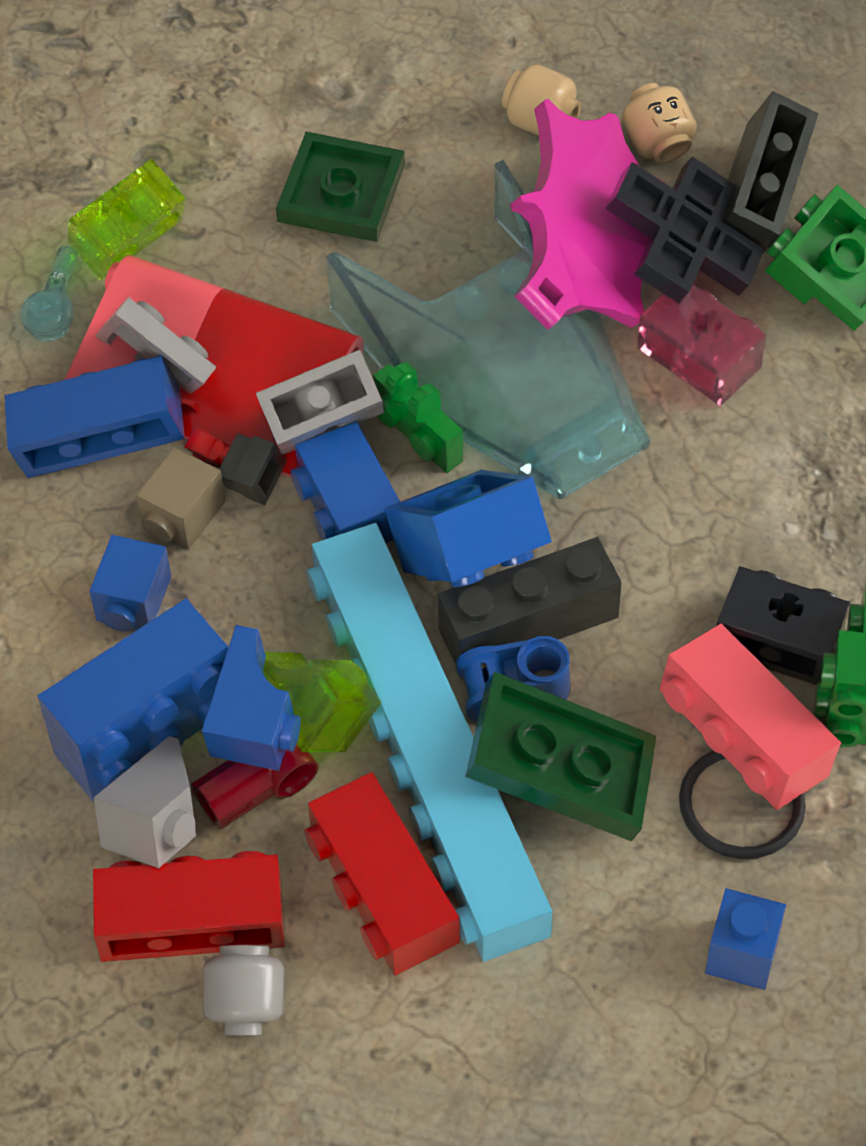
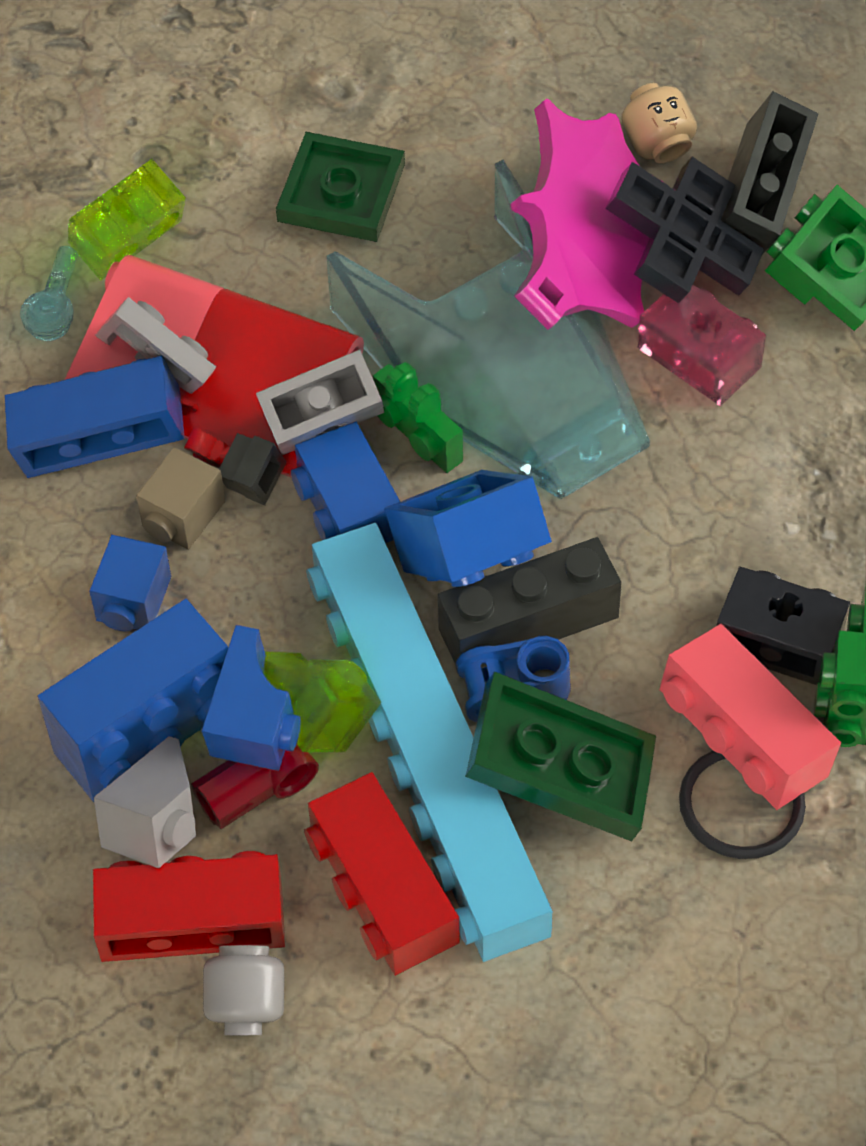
(530, 88): tan head -> none
(745, 938): blue brick -> none

